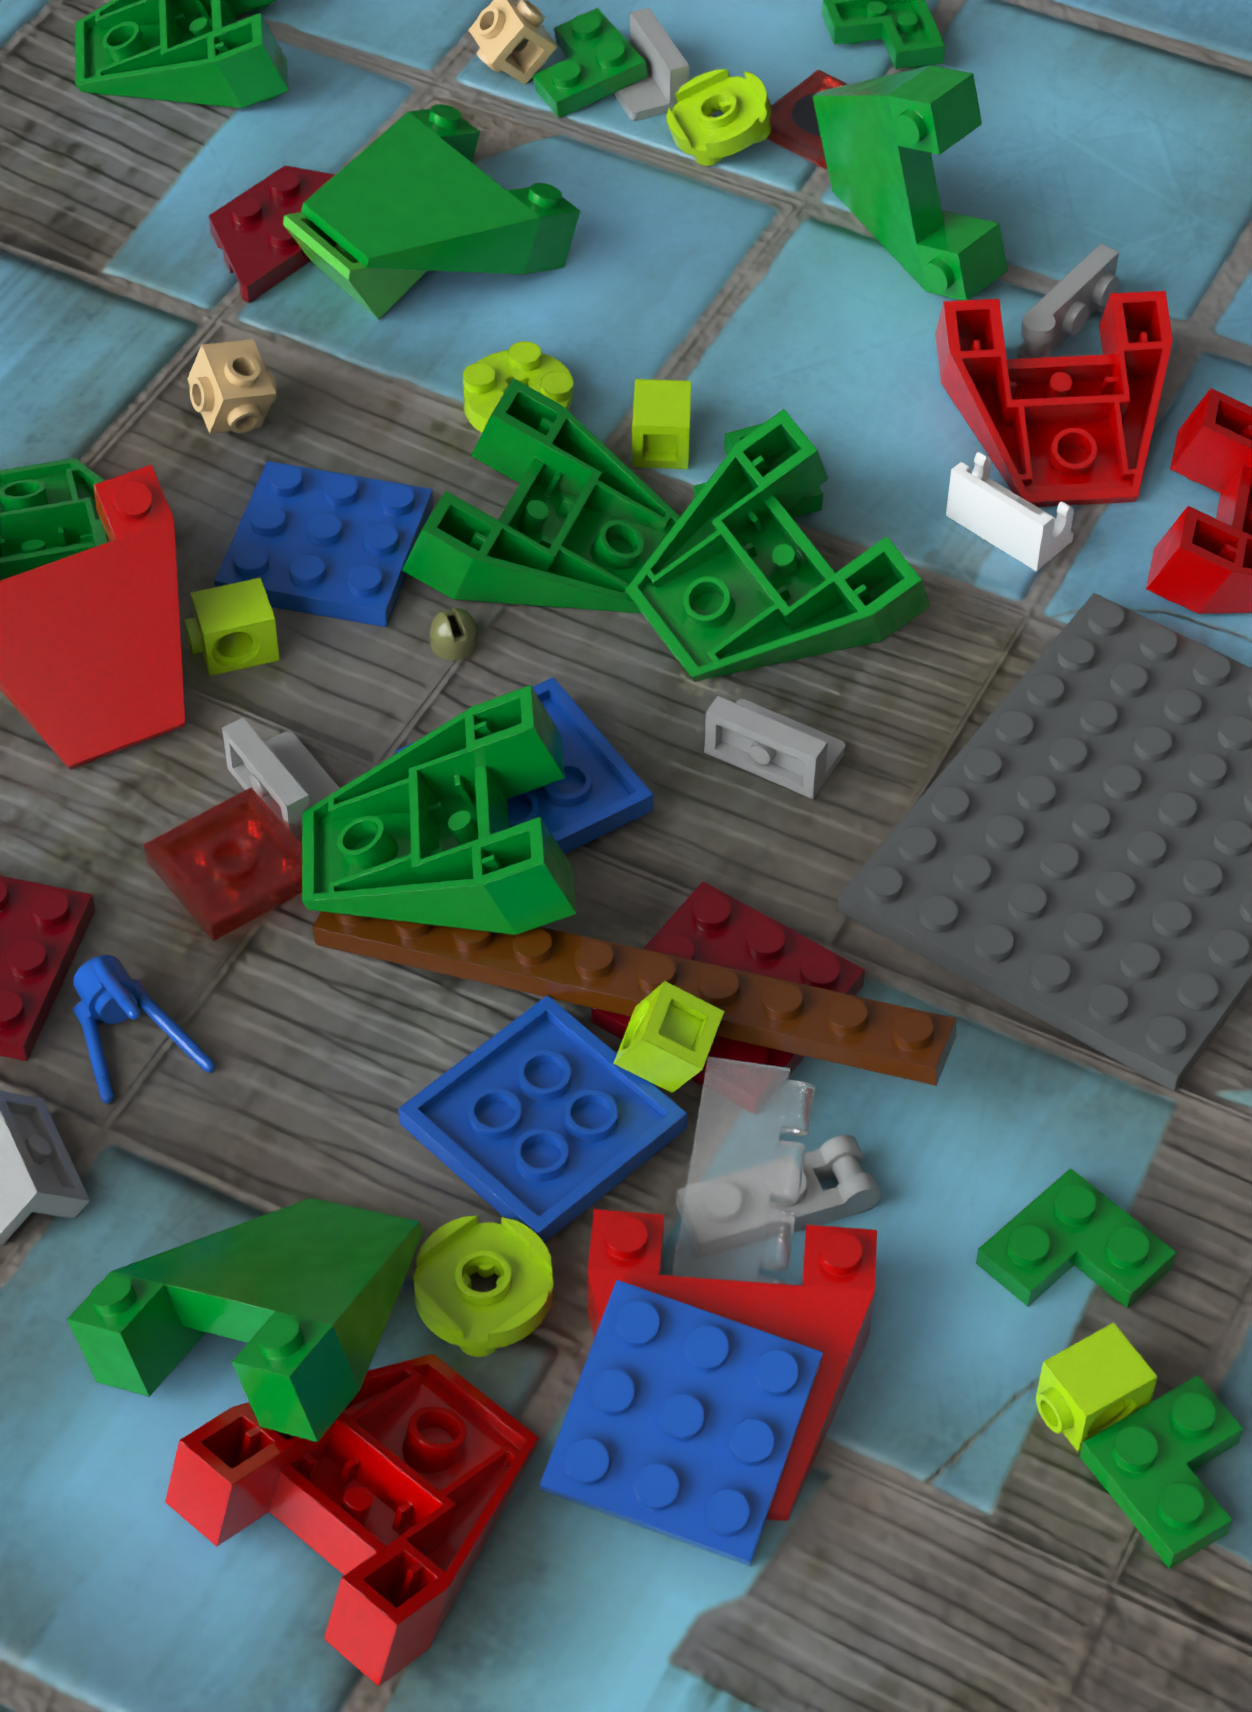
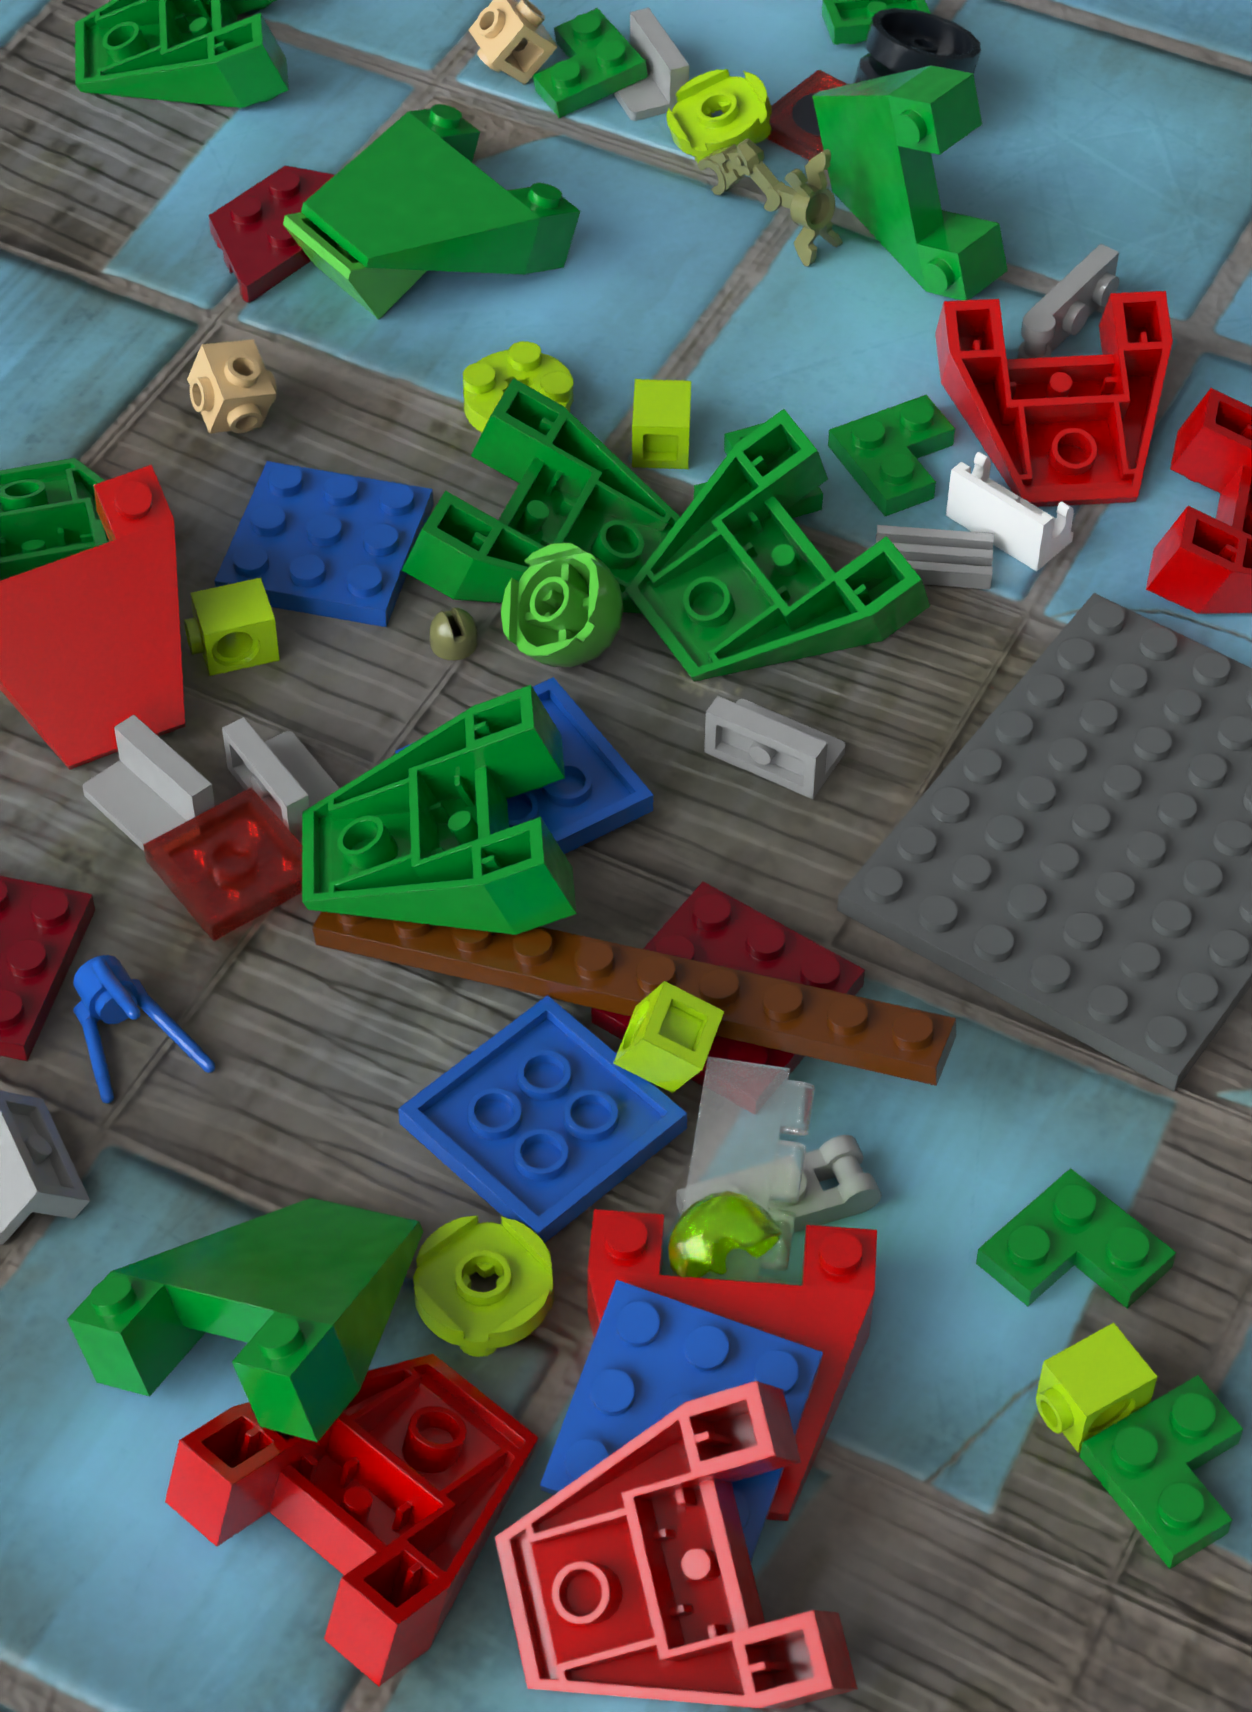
(148, 786): none -> light grey panel
(562, 607): none -> bright green cylinder
(646, 1575): none -> red wedge
(715, 1228): none -> clear neon green hair
(809, 203): none -> olive piece
(884, 452): none -> green plate
(915, 39): none -> black wheel
(944, 555): none -> light grey tile

